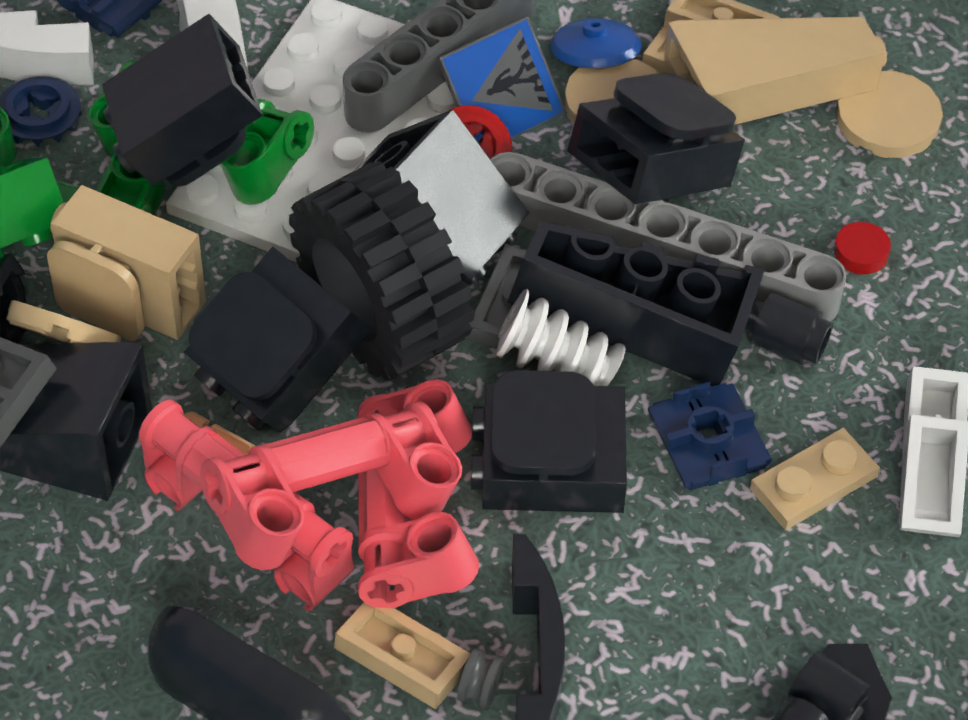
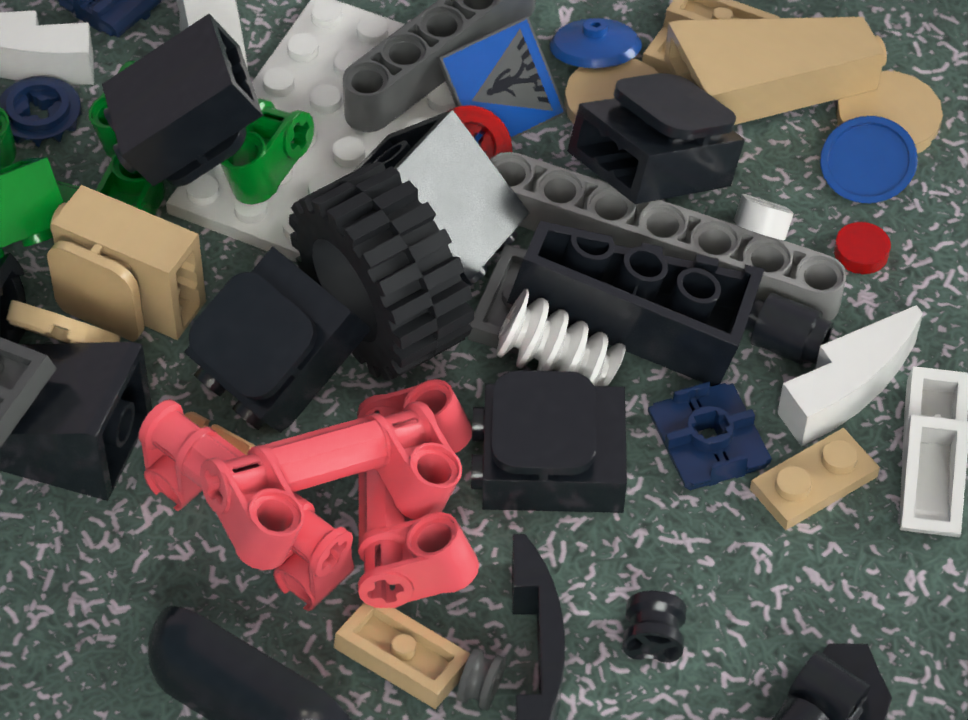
(654, 626): none -> black wheel
(763, 217): none -> white beam
(847, 376): none -> white slope
(868, 159): none -> blue piece

